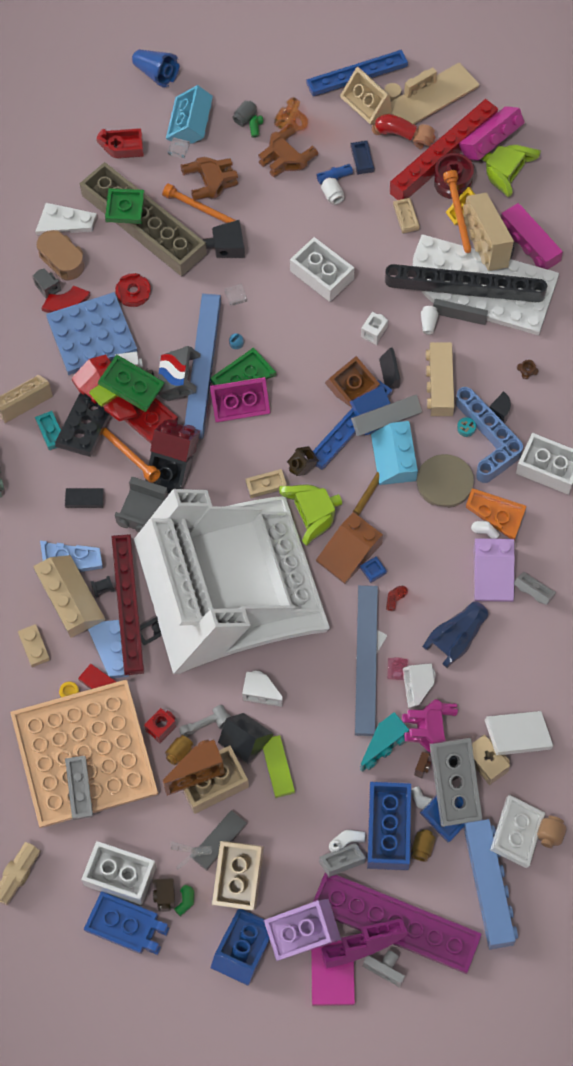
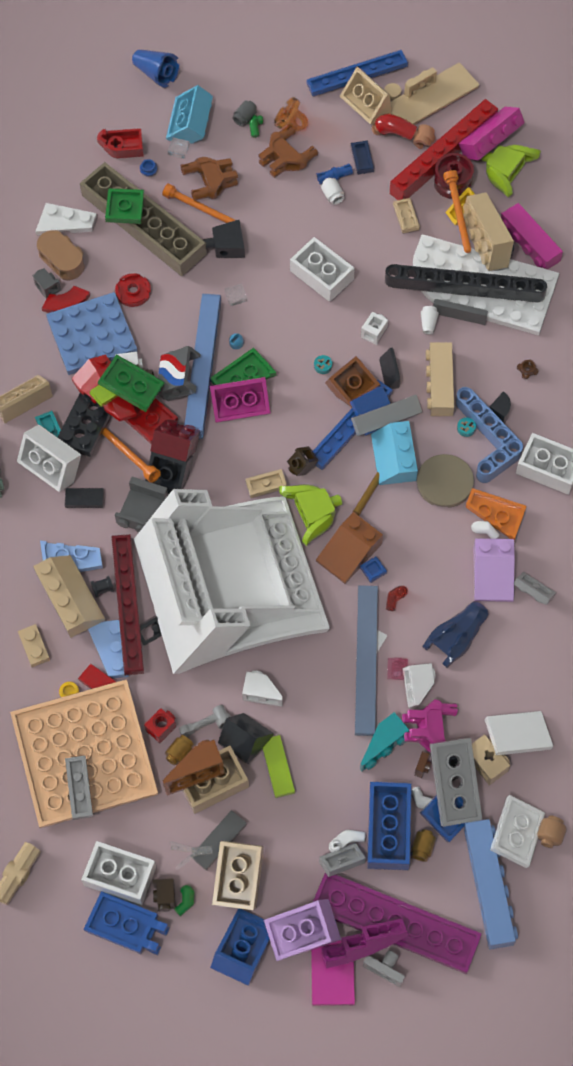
(48, 458): none -> white brick
(148, 167): none -> blue plate
(323, 364): none -> teal tile

